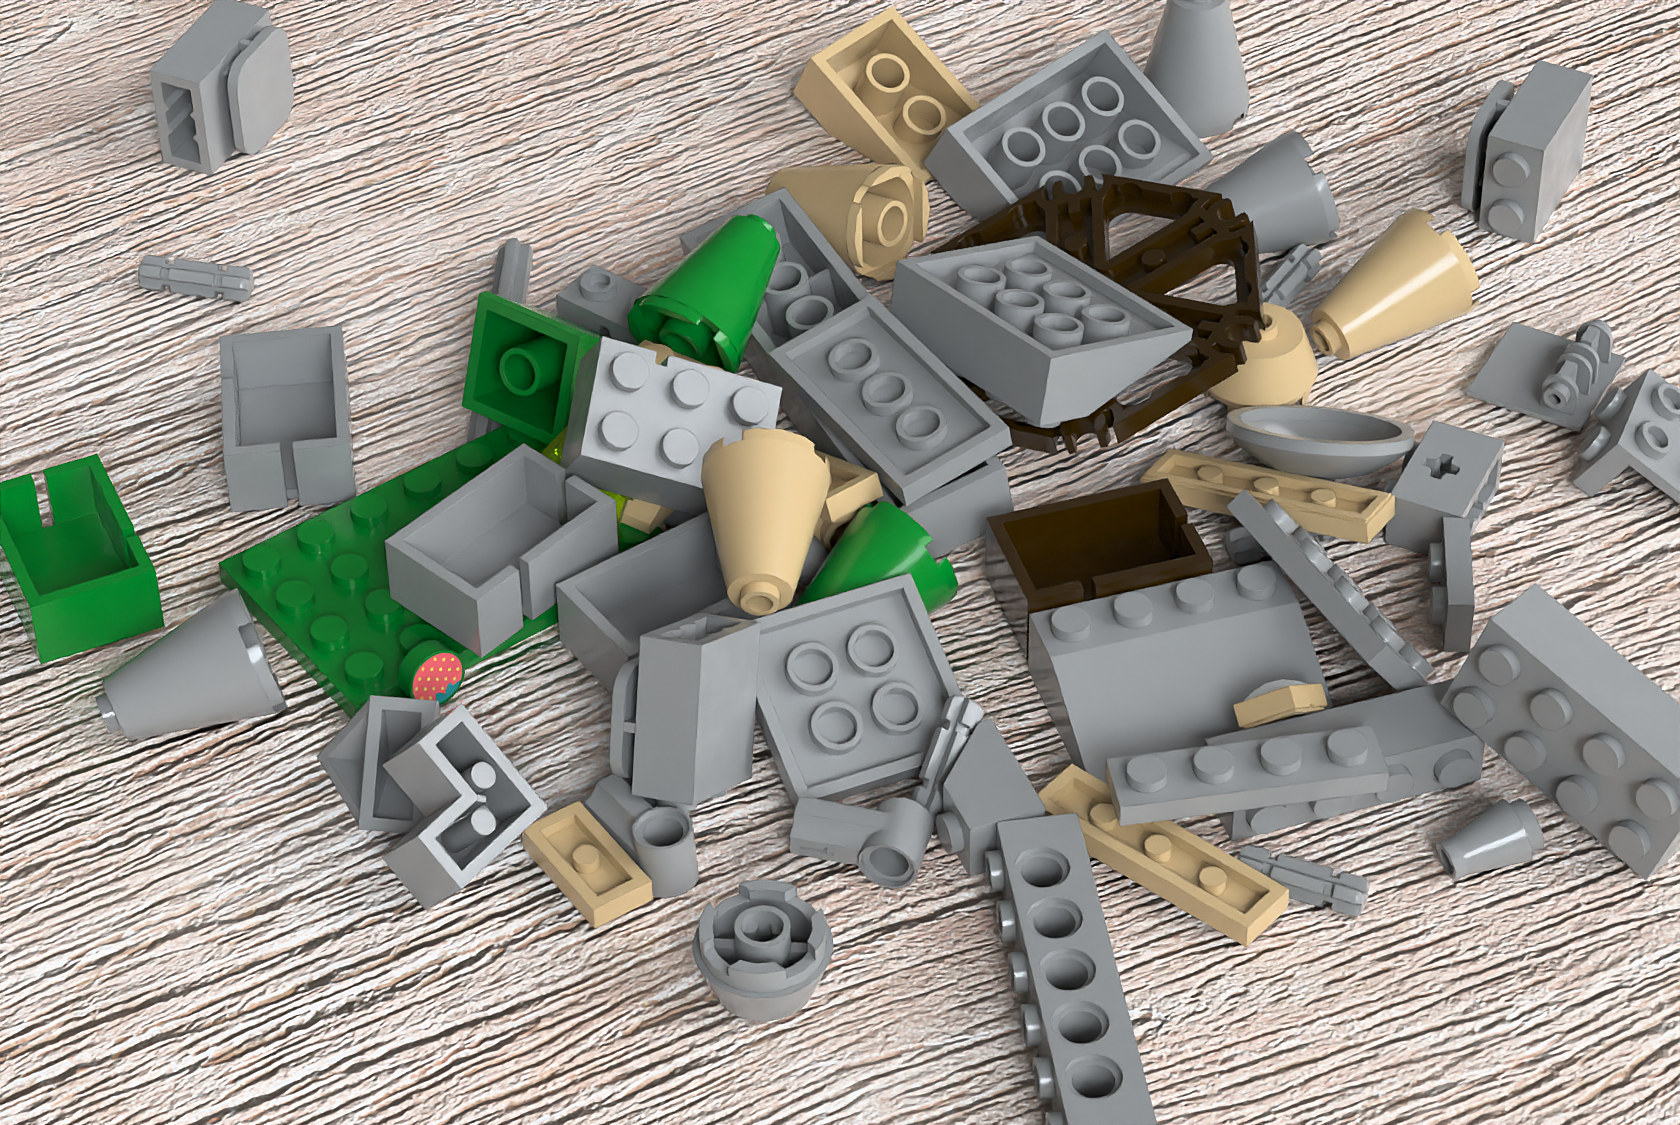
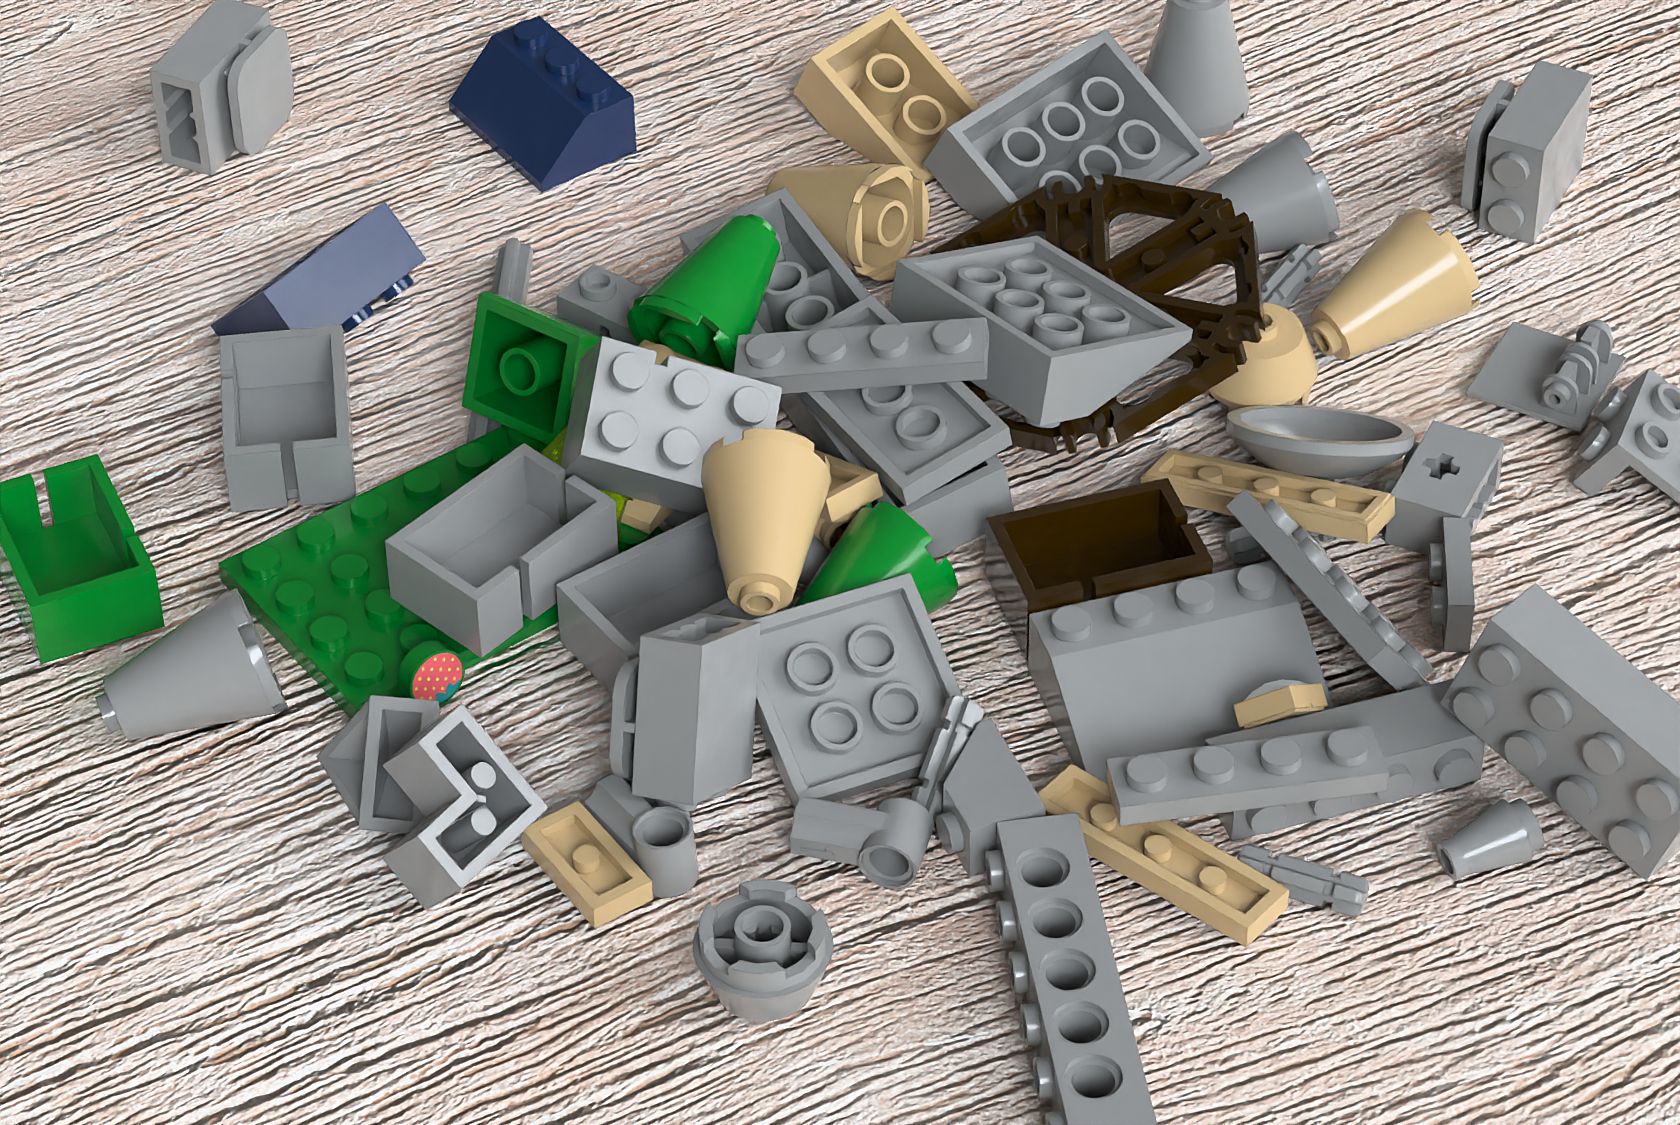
(196, 278): light grey axle -> none
(332, 280): none -> slope
(545, 105): none -> dark blue slope
(867, 355): none -> light grey plate

